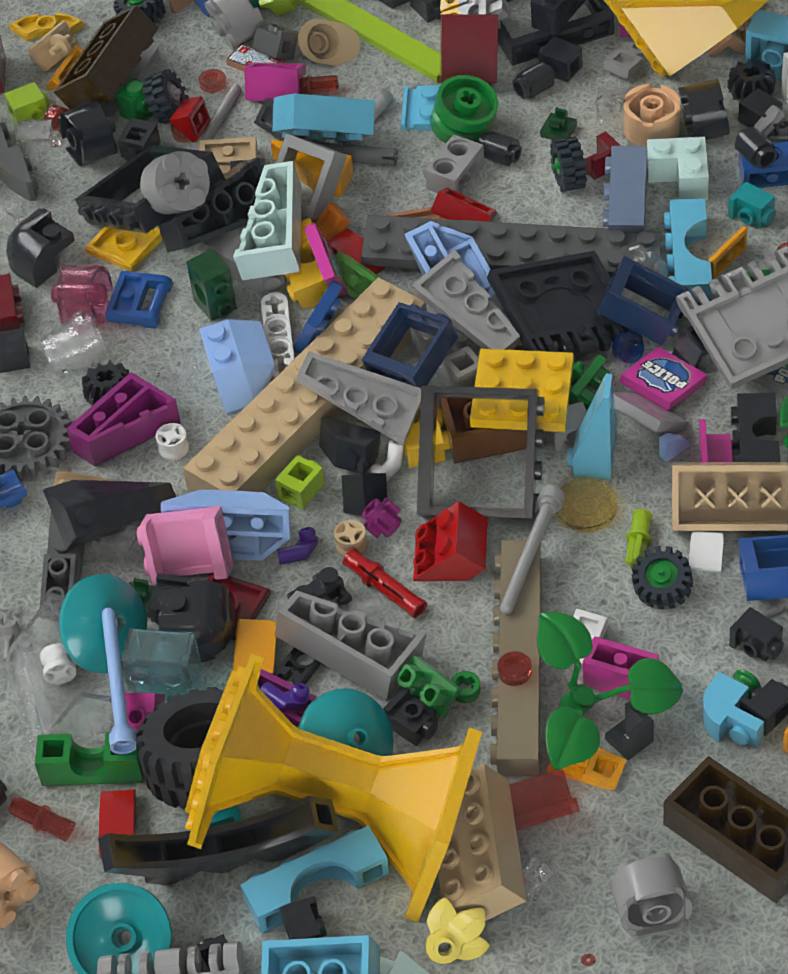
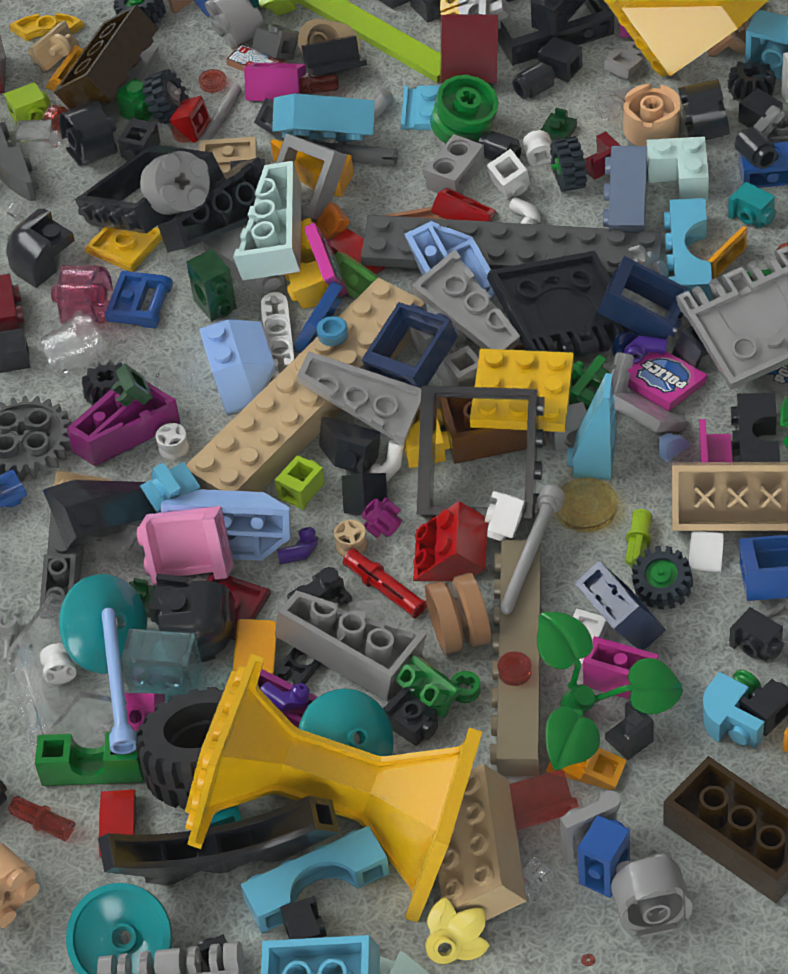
(131, 386): none -> dark green tile
(168, 484): none -> medium azure brick
(332, 55): none -> black panel
(332, 331): none -> dark azure tile
(458, 613): none -> medium nougat wheel
(504, 516): none -> white brick
(509, 174): none -> white brick
(528, 210): none -> white arm
(537, 147): none -> white wheel
(578, 821): none -> light grey plate
(601, 852): none -> blue brick
(620, 374): none -> light grey axle
(620, 606): none -> dark blue window
(643, 345): none -> dark purple arm

